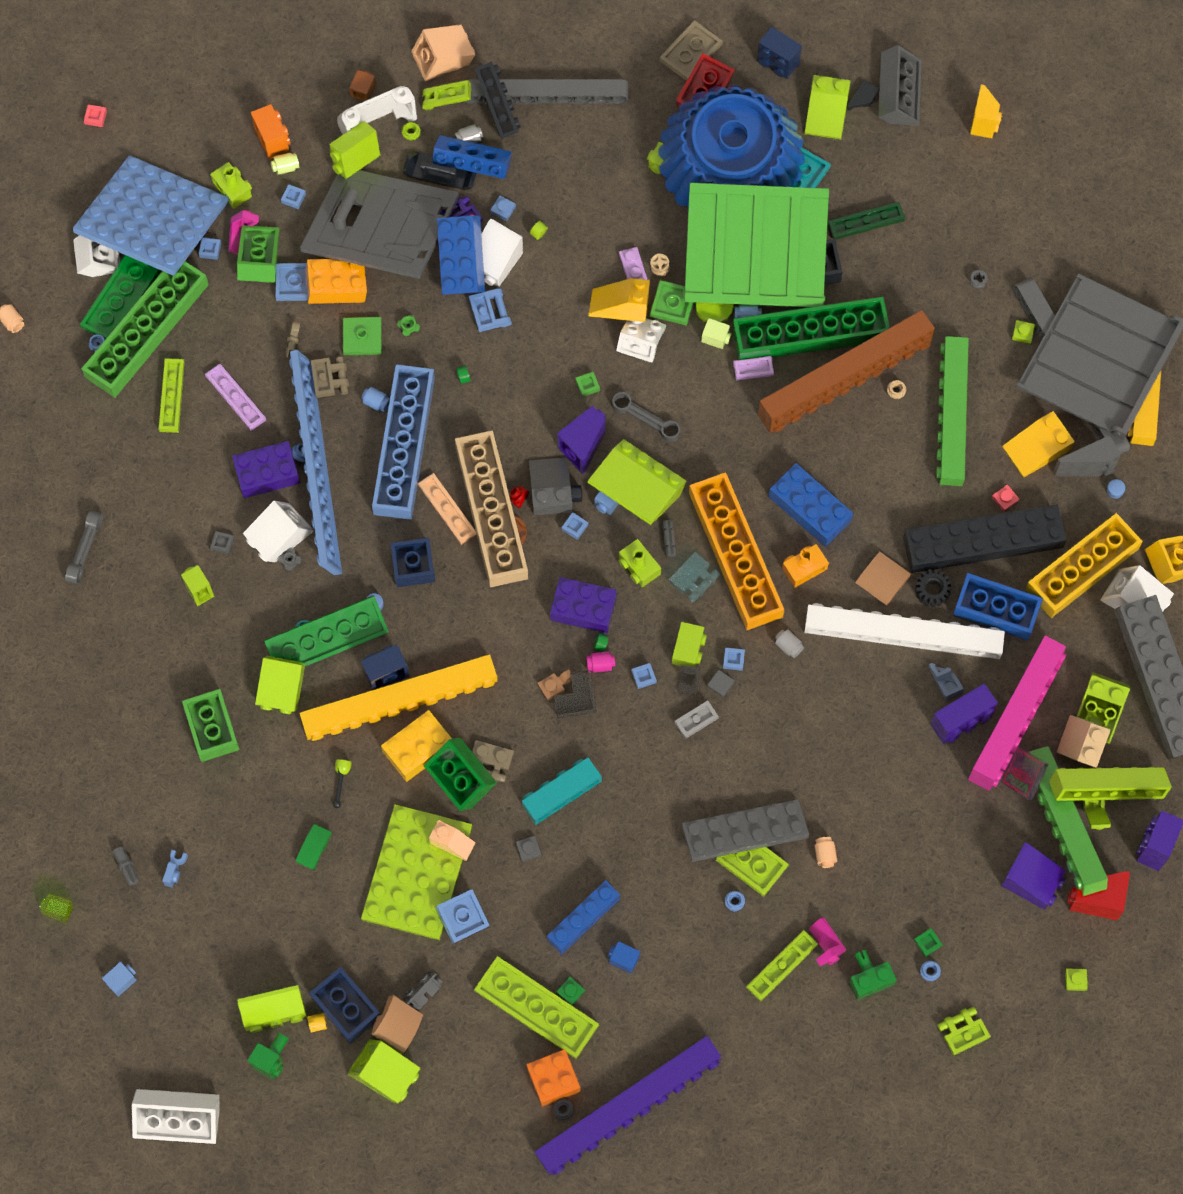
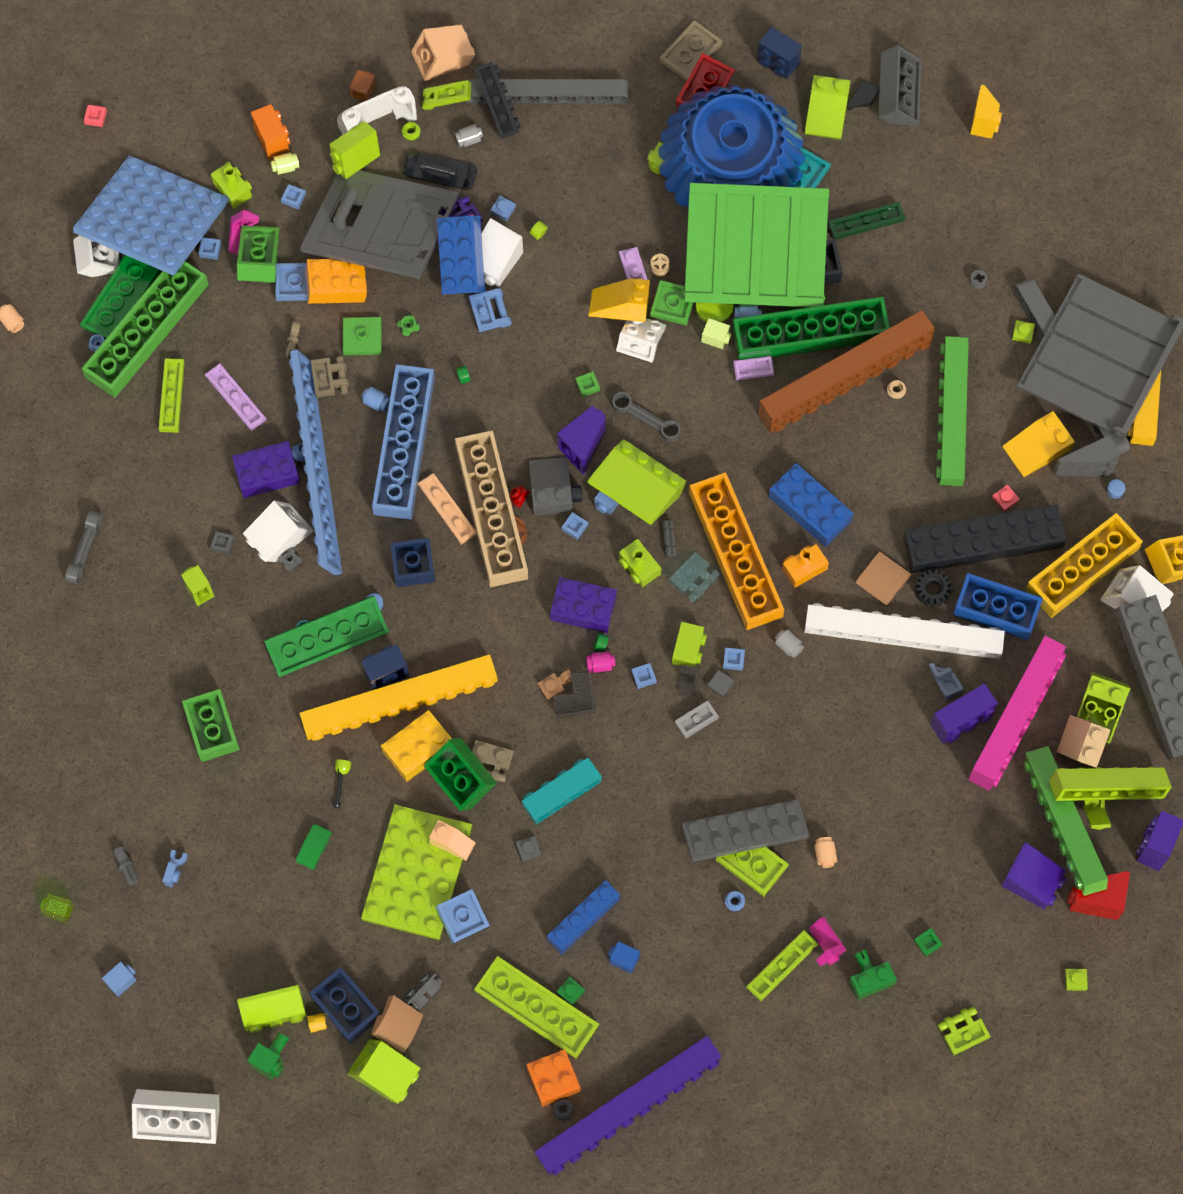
(280, 684): lime brick -> none
(472, 157): blue brick -> none
(930, 964): medium blue plate -> none
(1024, 773): tile -> none

